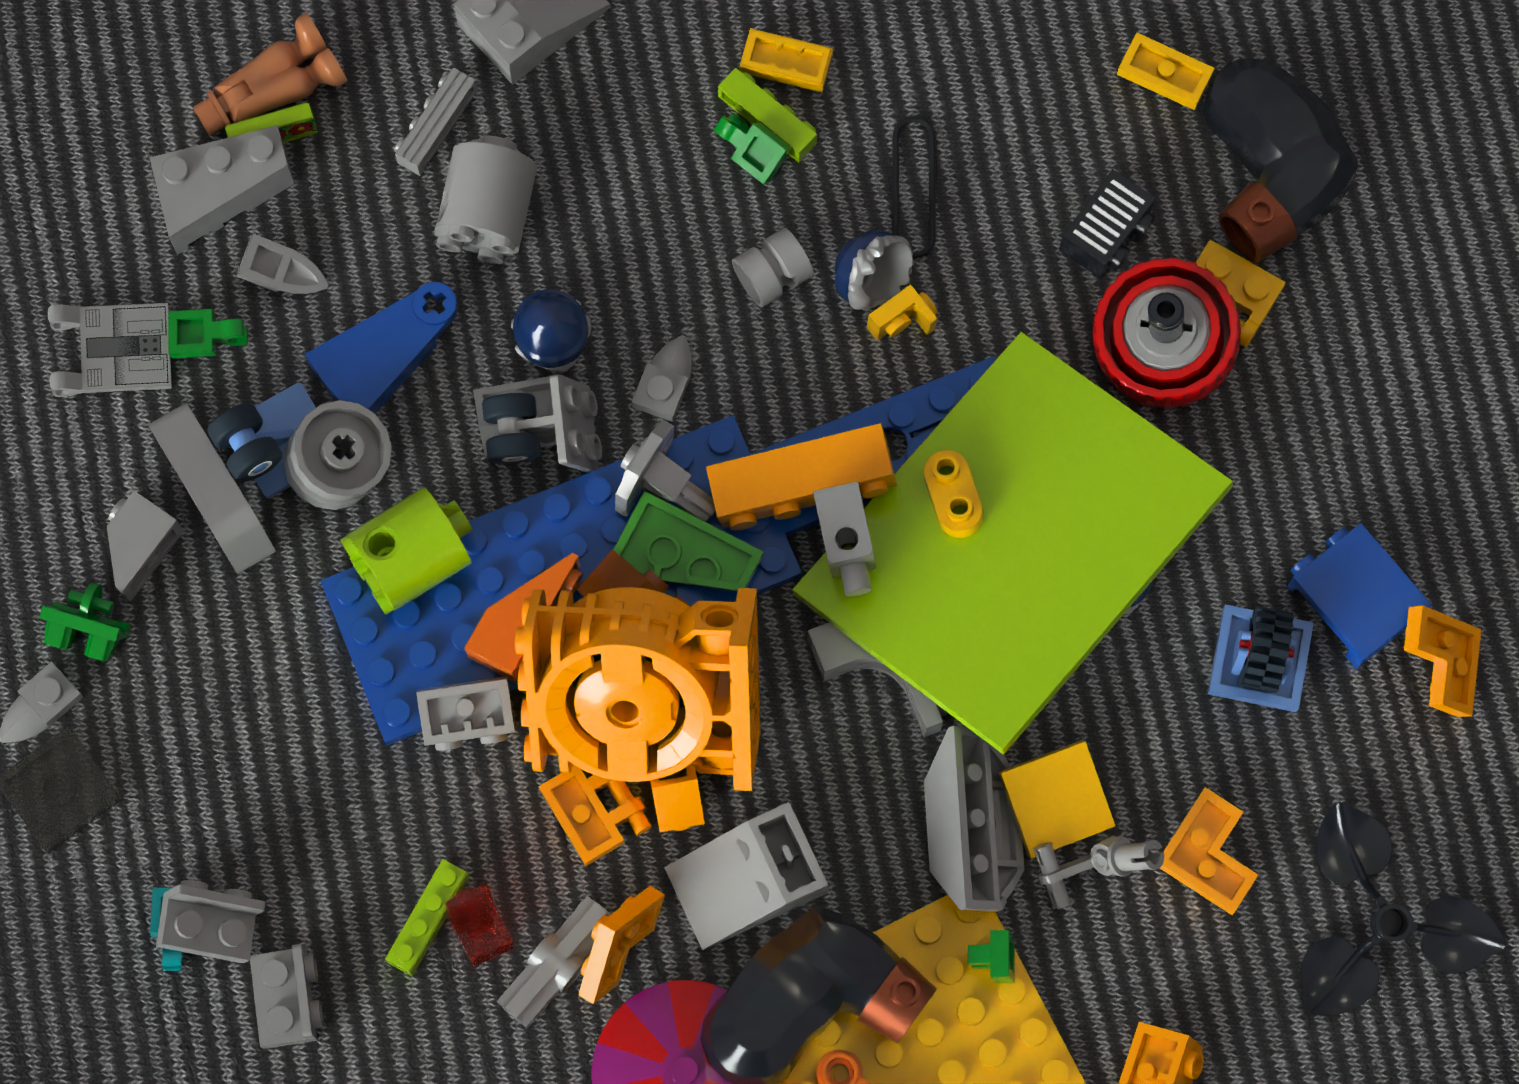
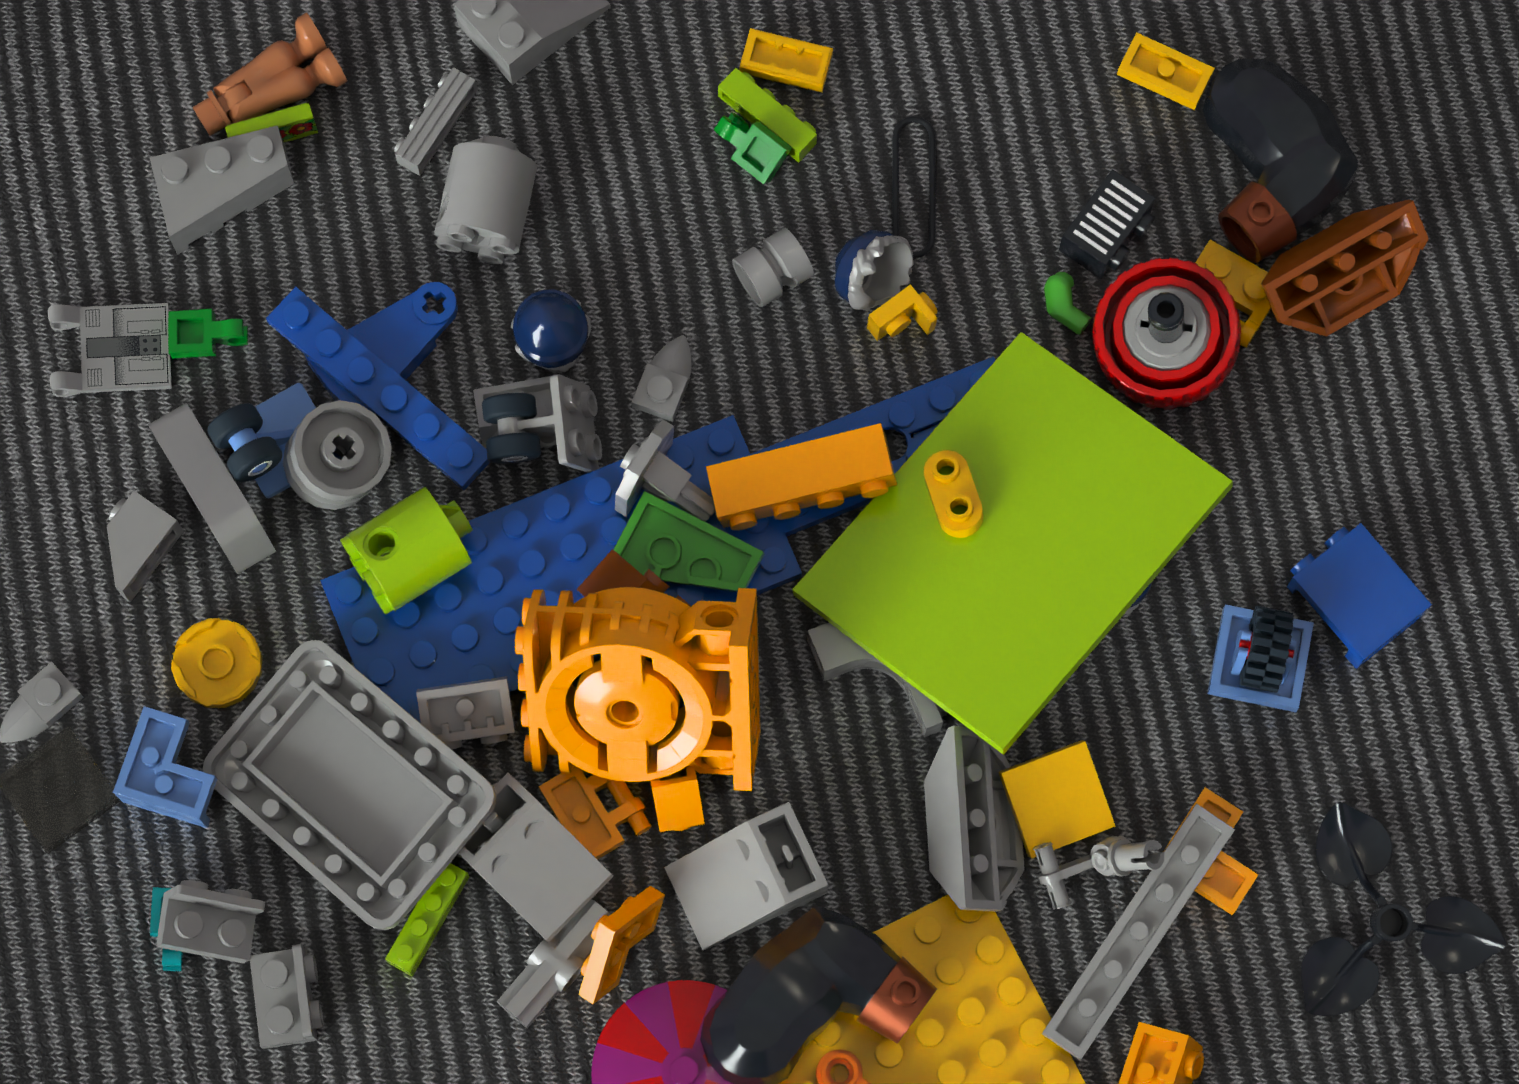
(102, 630): green hips -> none
(154, 780): none -> medium blue panel
(216, 663): none -> yellow tile
(279, 268): light grey plate -> none
(349, 784): none -> light grey wedge
(379, 388): none -> blue plate
(478, 924): clear red bracket -> none
(494, 636): orange slope -> none
(533, 860): none -> light grey slope
(843, 524): light grey torso -> none
(996, 956): green tile -> none
(1060, 303): none -> bright green arm
(1138, 932): none -> light grey plate
(1346, 268): none -> dark orange wedge
(1455, 656): light orange plate -> none

